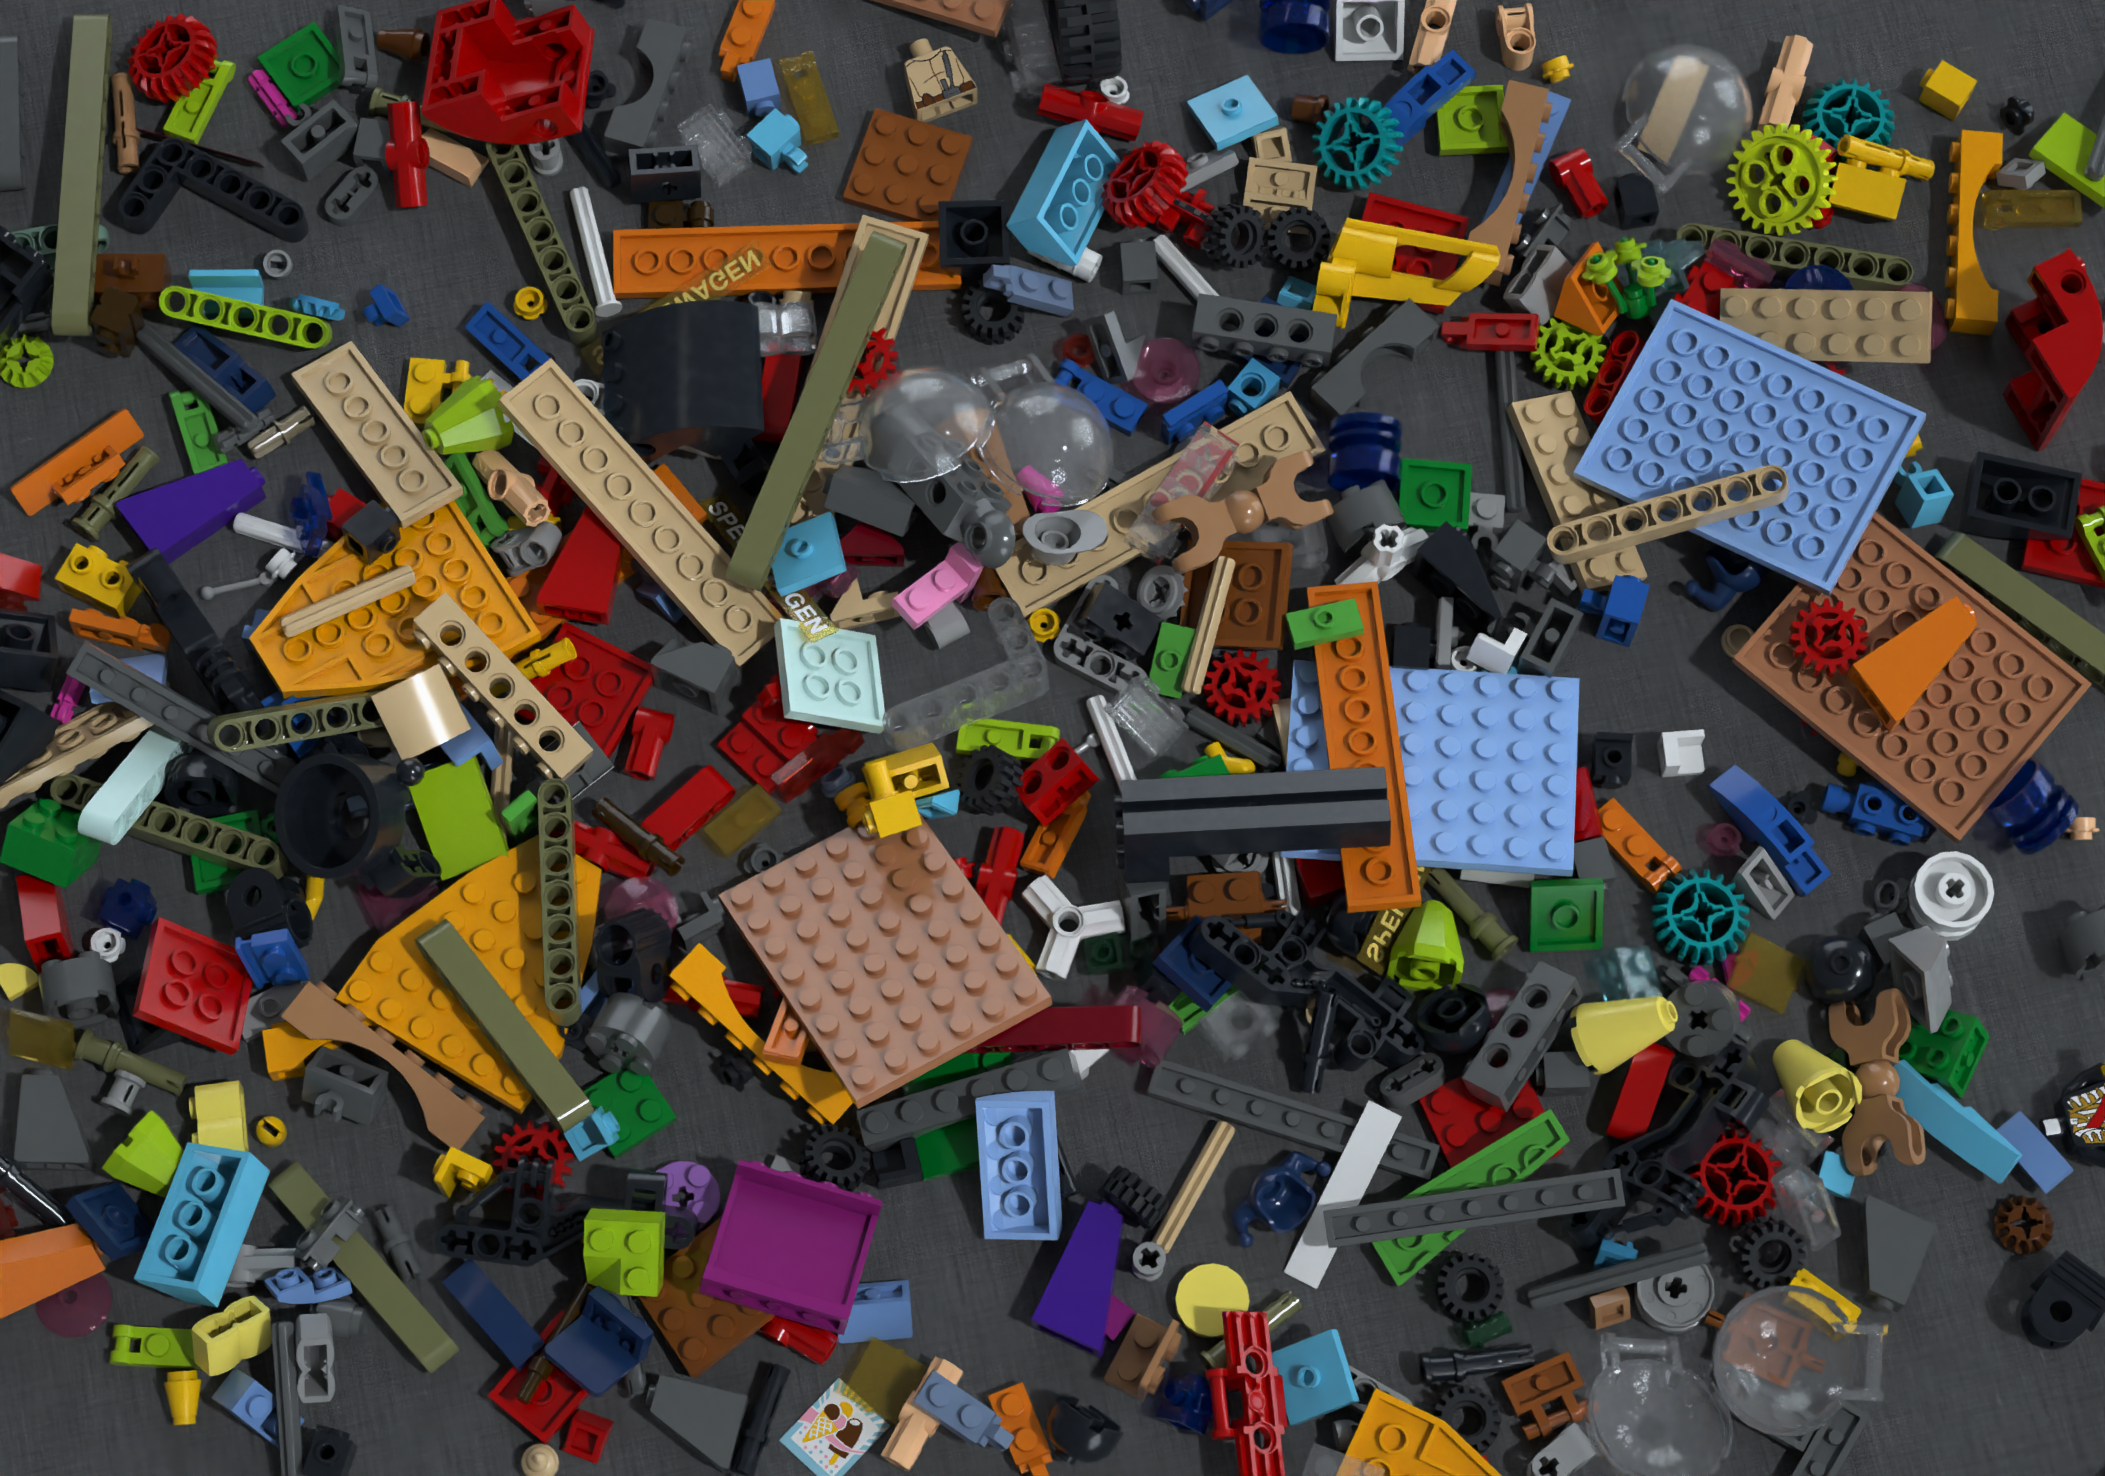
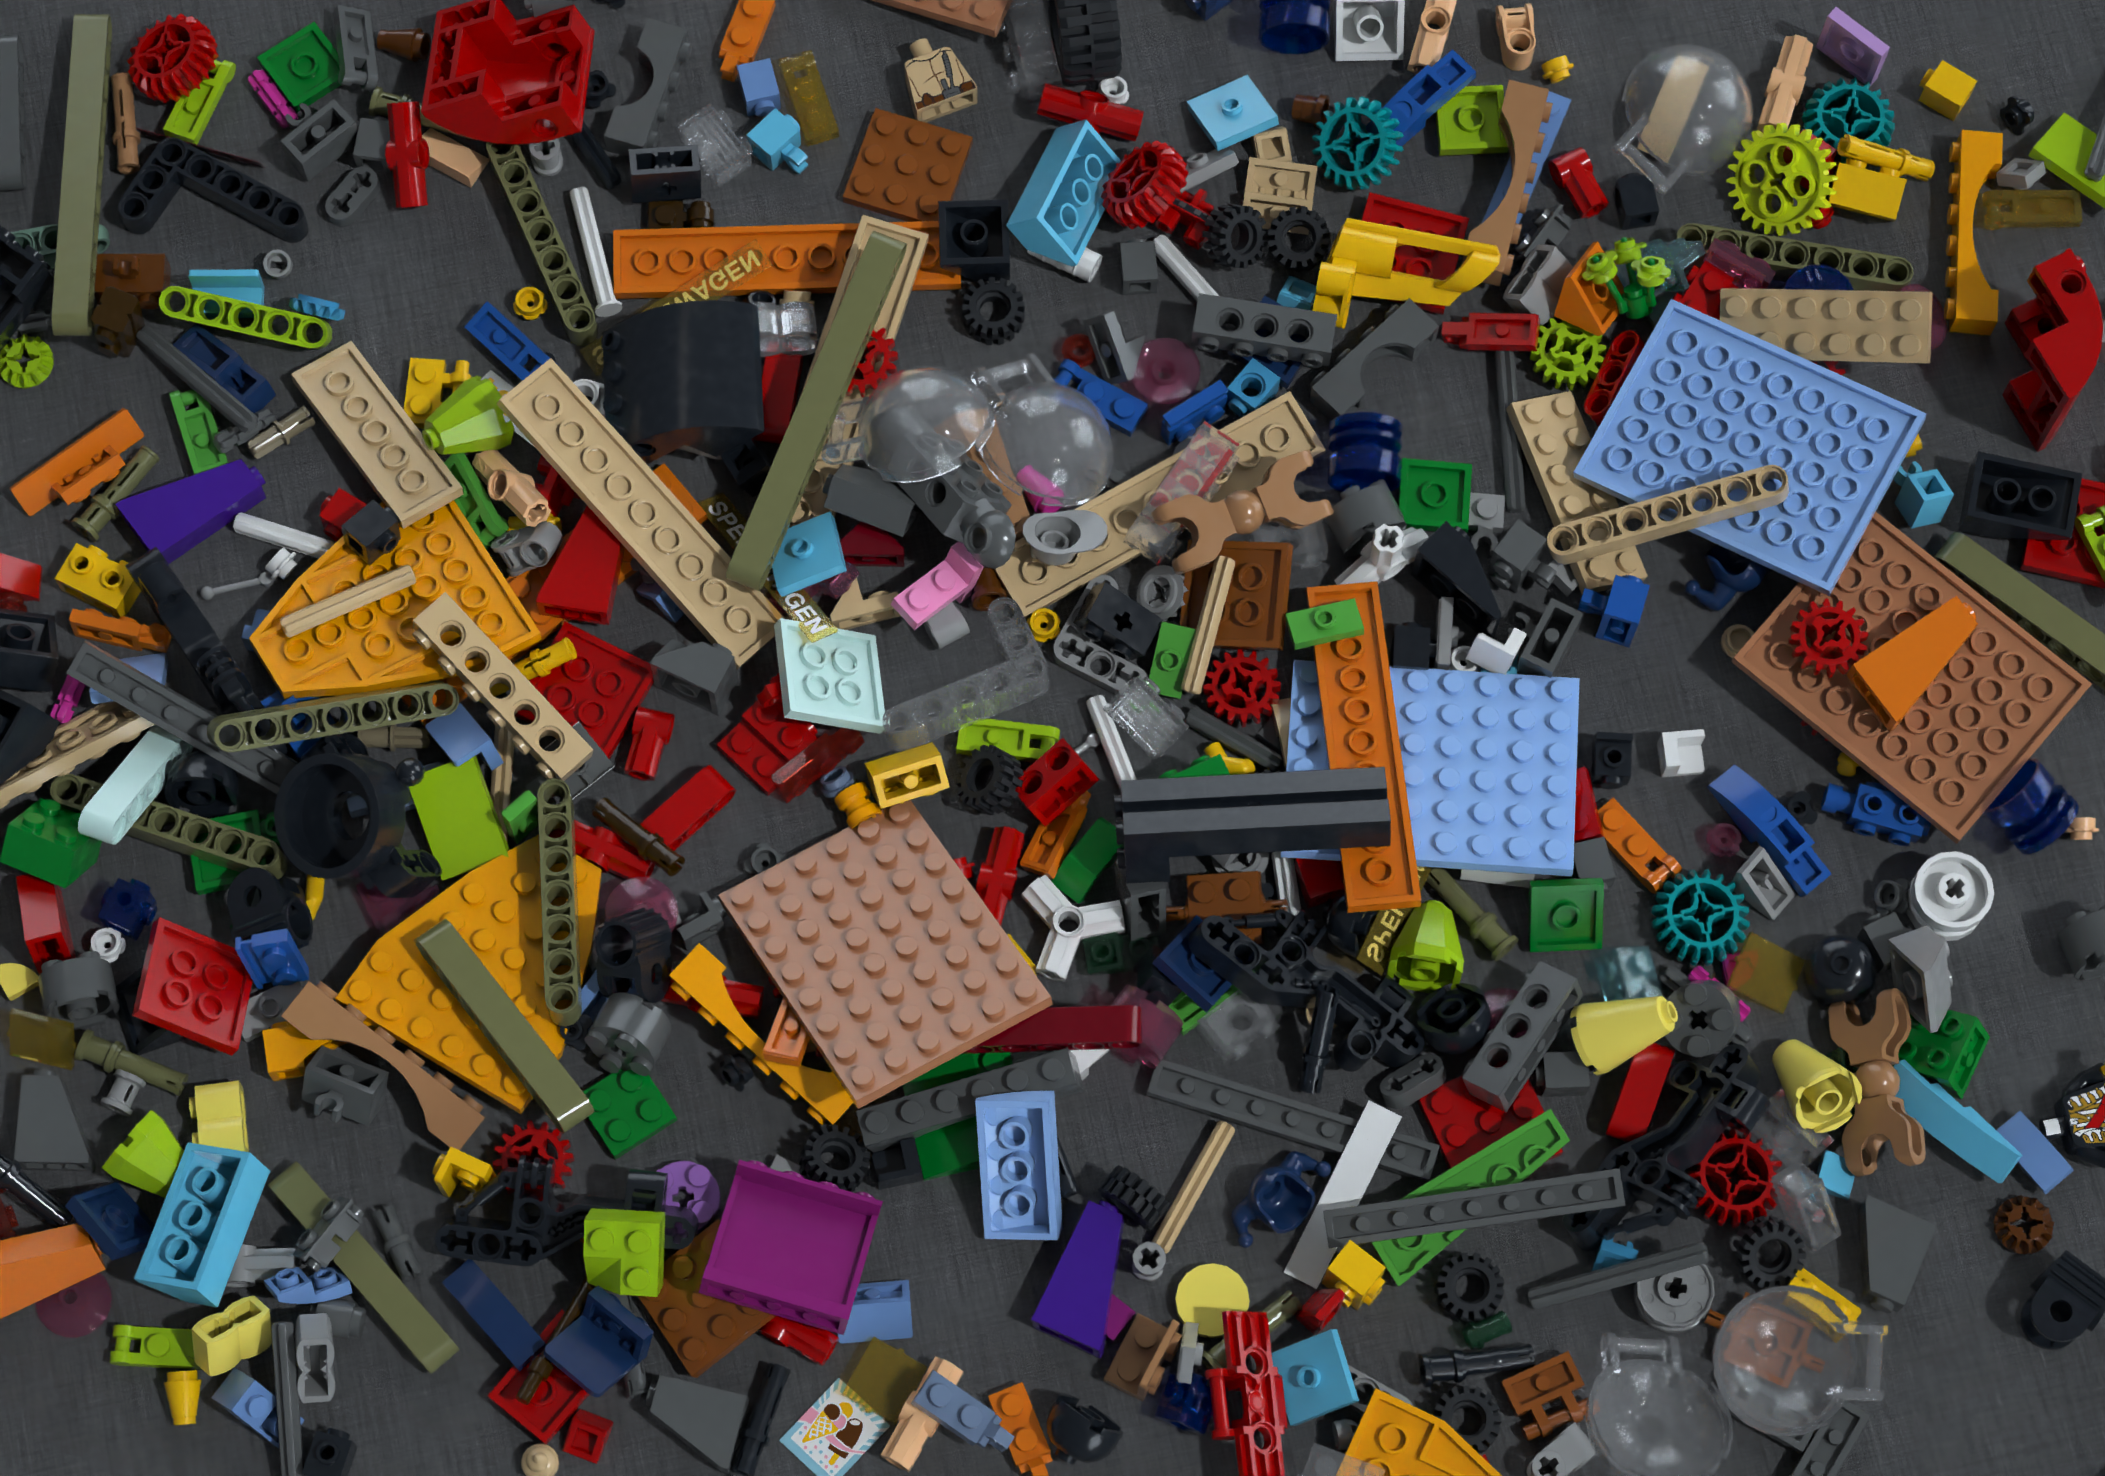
(266, 1137): yellow hinge -> none
(310, 514): clear blue plate -> none
(386, 307): blue tile -> none
(421, 712): tan slope -> none
(593, 1133): medium azure bracket -> none
(742, 821): clear yellow plate -> none
(888, 809): yellow brick -> none
(938, 804): medium azure slope -> none
(1031, 288): sand blue hinge -> none
(1087, 860): none -> green slope
(1190, 1352): none -> light grey plate
(1320, 1309): none -> red slope
(1356, 1275): none -> yellow brick
(1609, 1307): medium nougat plate -> none
(1852, 46): none -> lavender tile

